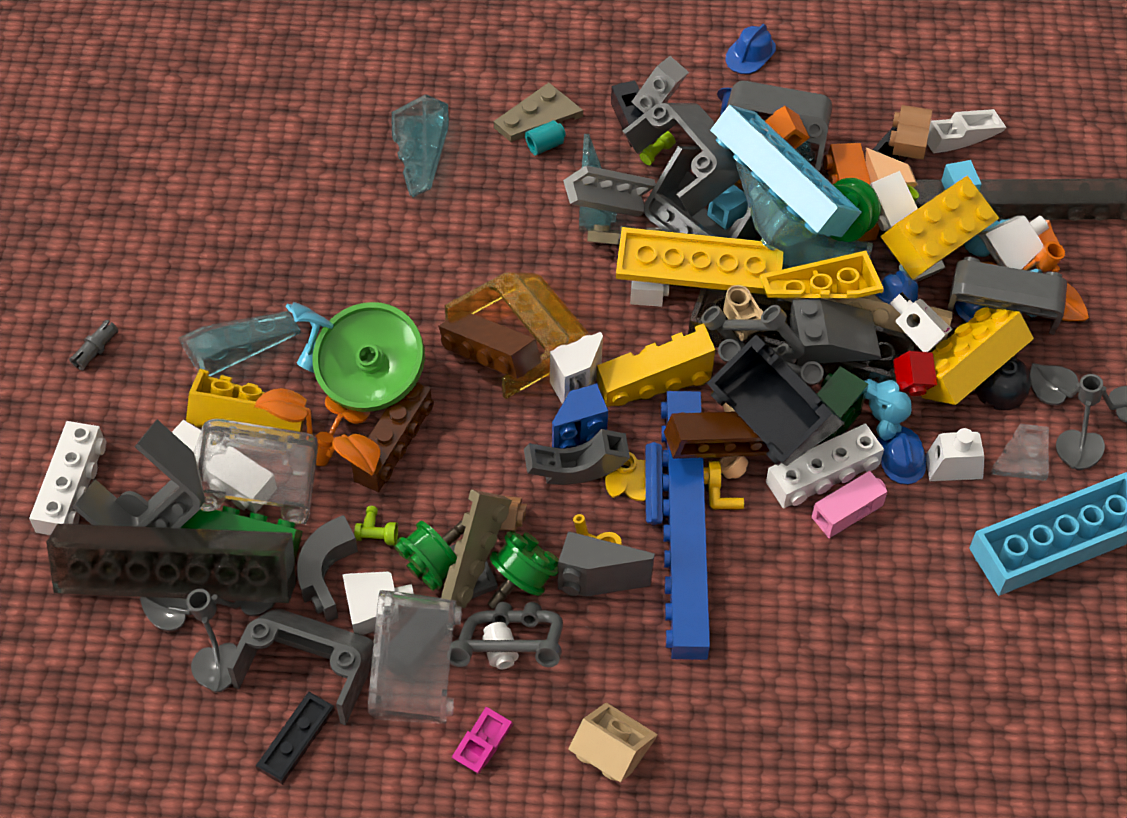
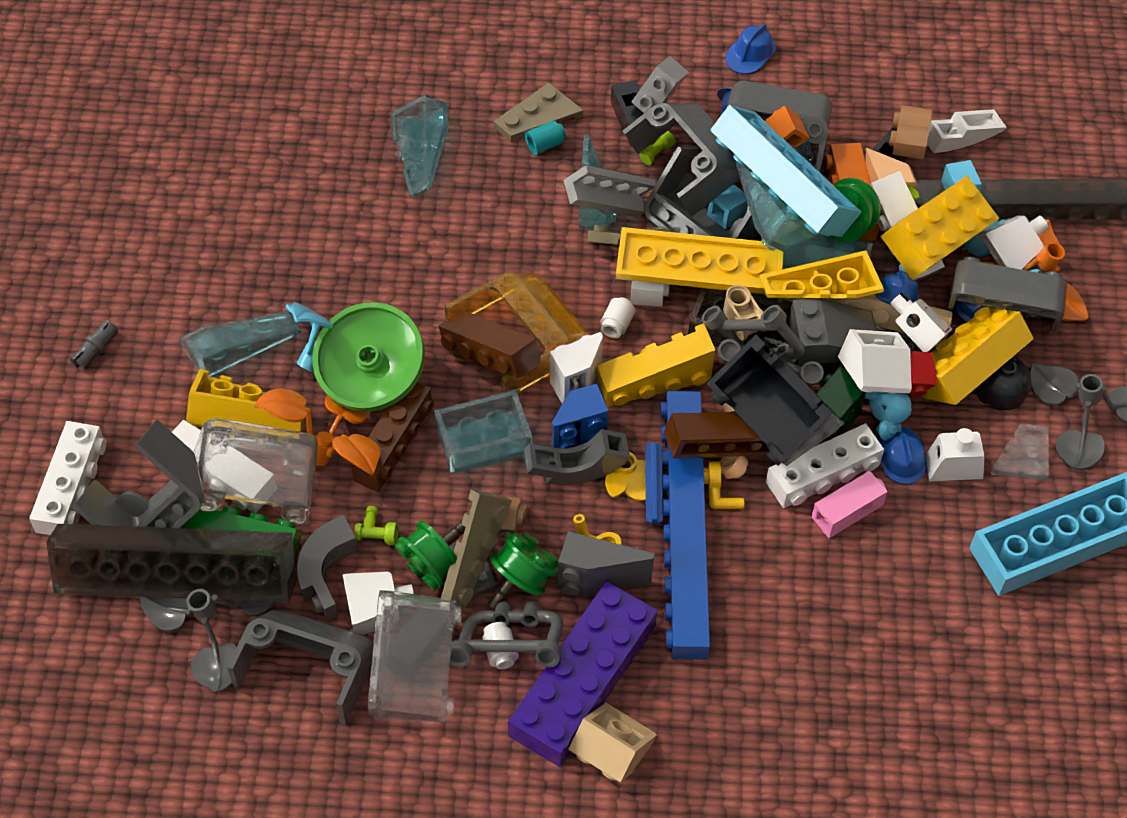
(295, 738): black tile -> none
(482, 431): none -> clear light blue brick
(482, 741): dark pink slope -> none
(586, 674): none -> dark purple brick
(617, 317): none -> white brick
(877, 361): none -> white slope

